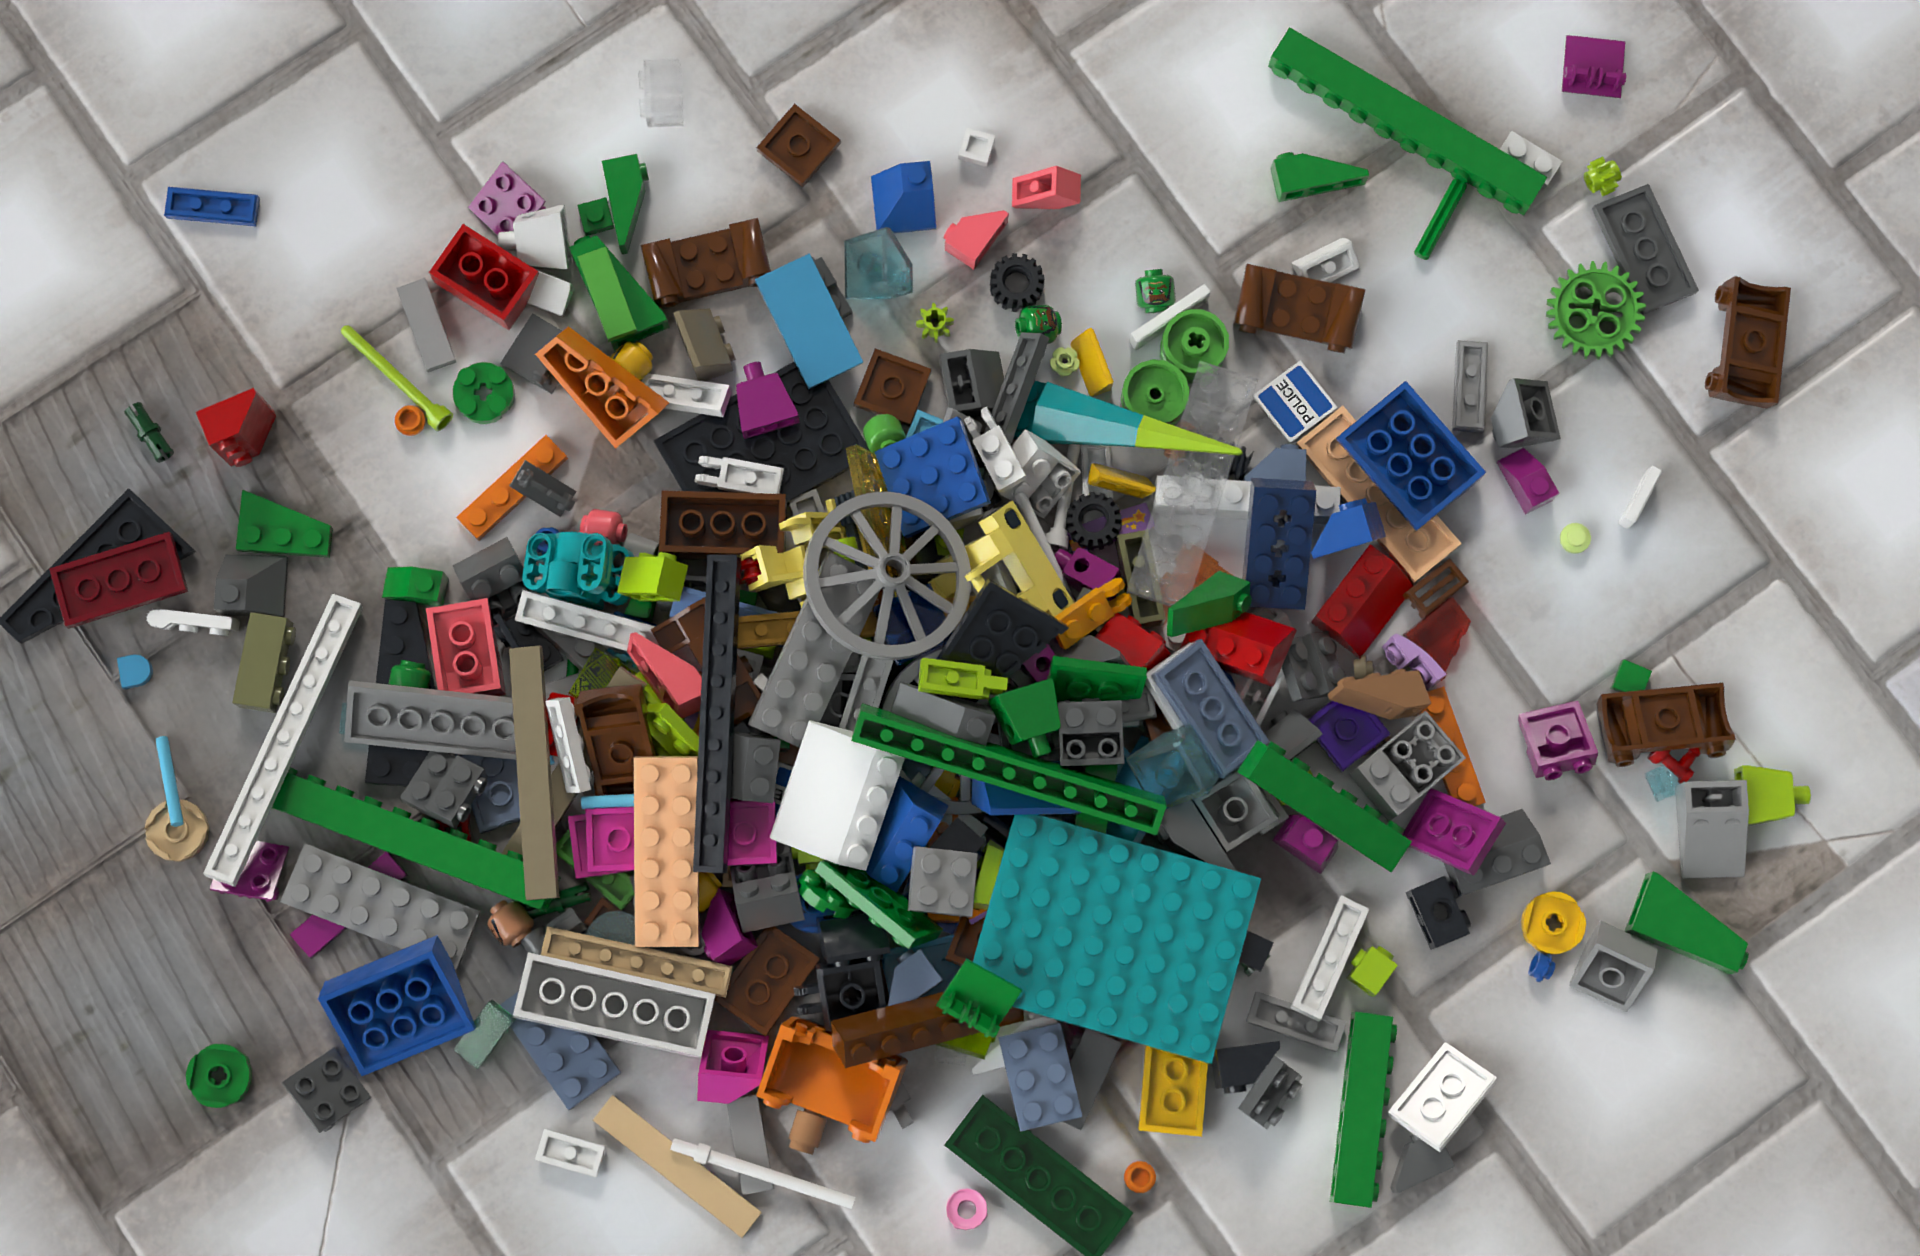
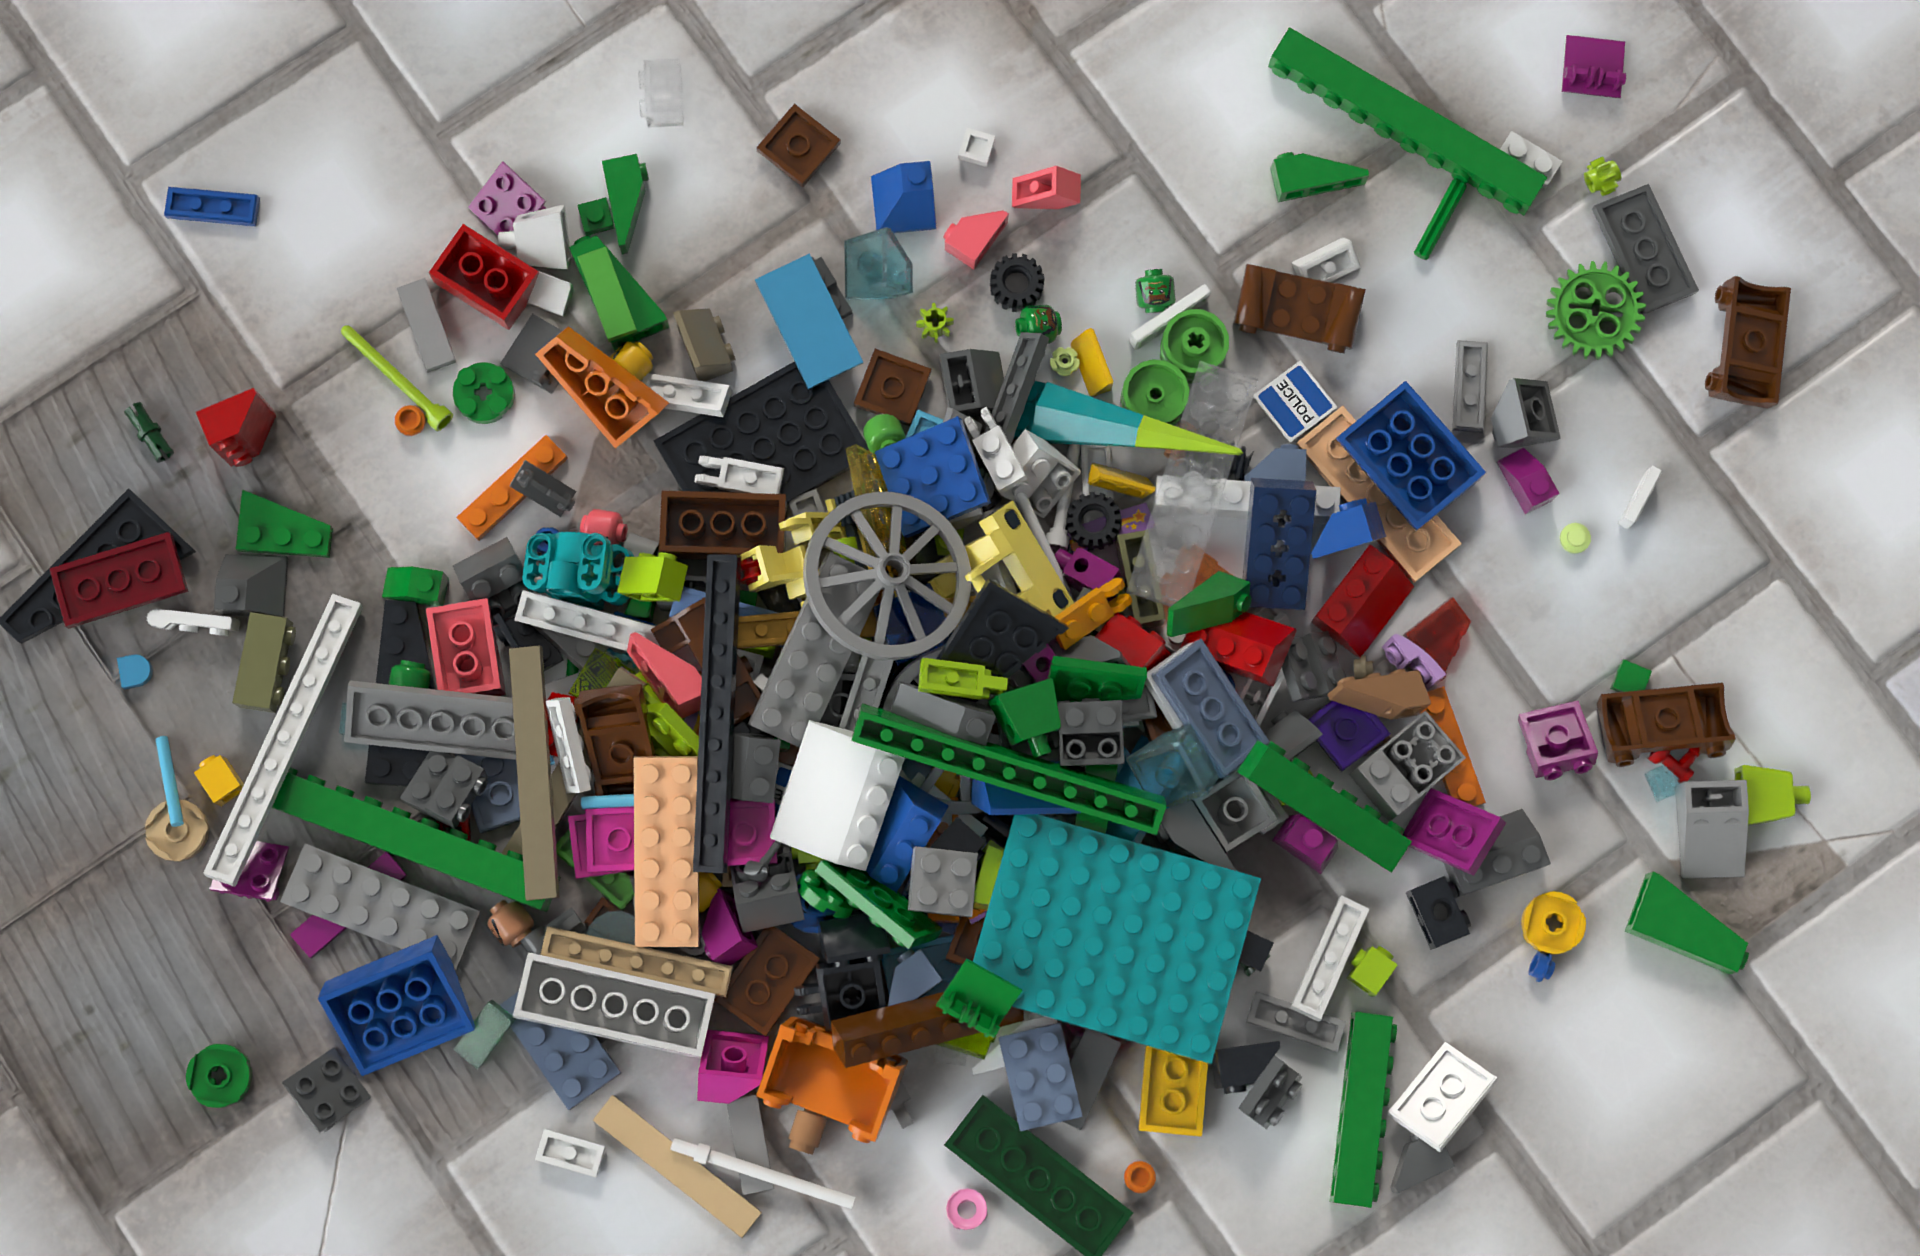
(219, 779): none -> yellow brick
(568, 898): dark green pin -> none
(706, 263): reddish brown piece -> none
(759, 870): none -> dark grey hand
(763, 402): magenta torso -> none
(1418, 602): reddish brown tile -> none
(1614, 966): light grey slope -> none

